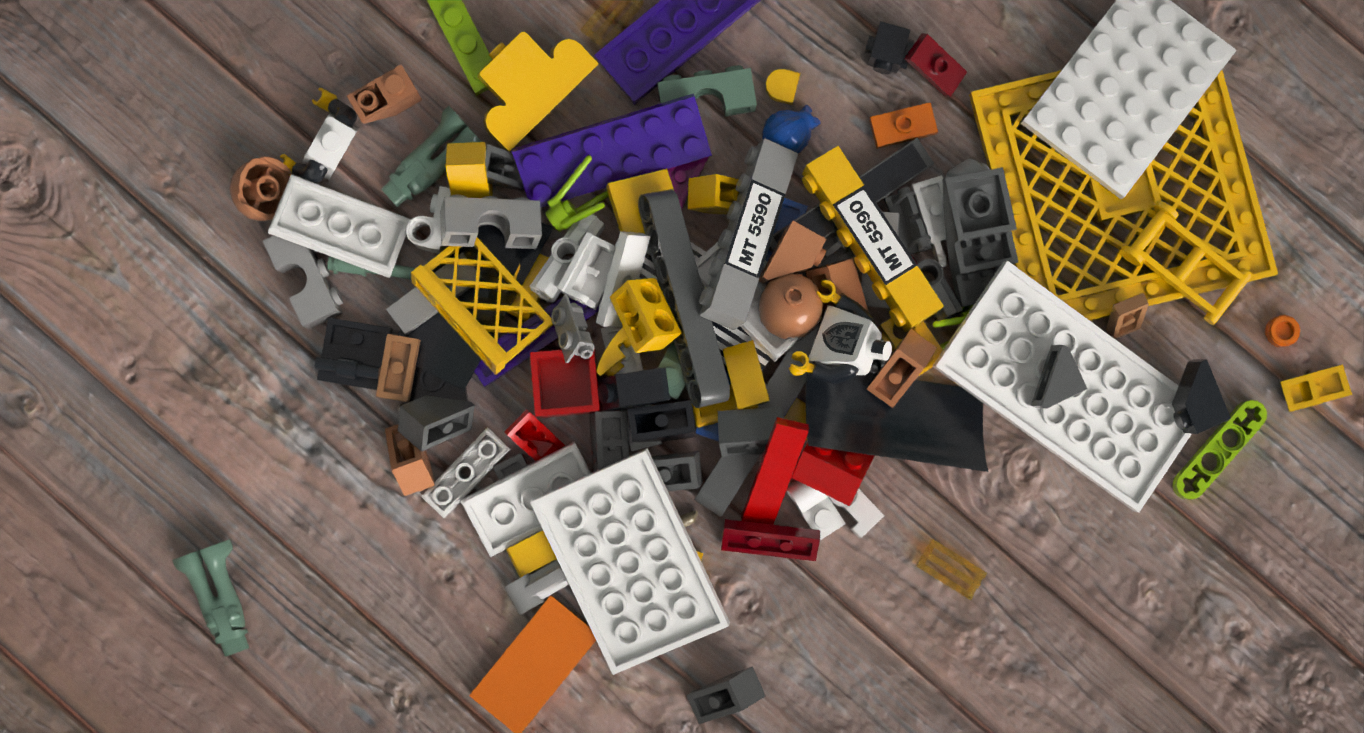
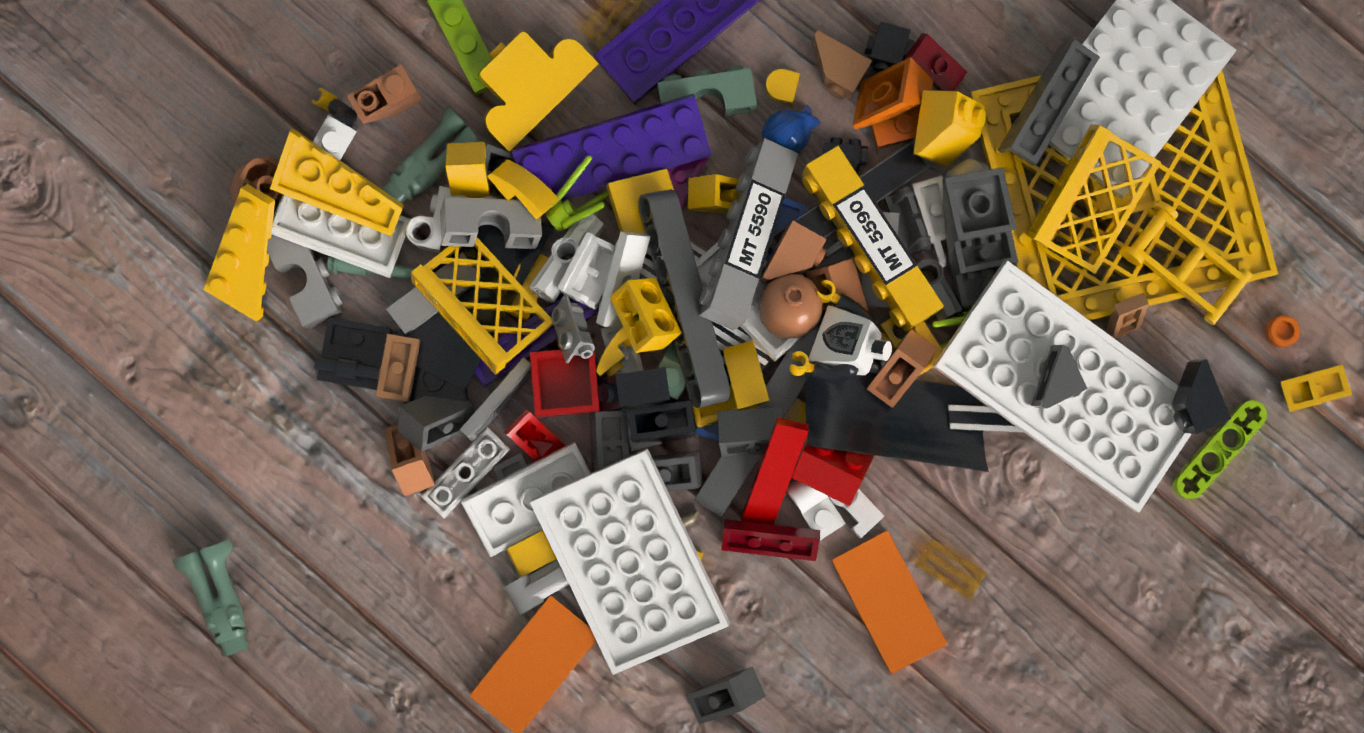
(243, 254): none -> yellow wing
(327, 183): none -> yellow wing
(497, 400): none -> light grey tile
(532, 192): none -> yellow slope
(839, 65): none -> medium nougat slope
(853, 151): none -> black piece
(889, 602): none -> orange tile
(891, 93): none -> orange slope
(947, 125): none -> yellow slope
(978, 419): none -> sticker
(1049, 101): none -> dark grey panel
(1069, 186): none -> yellow fence

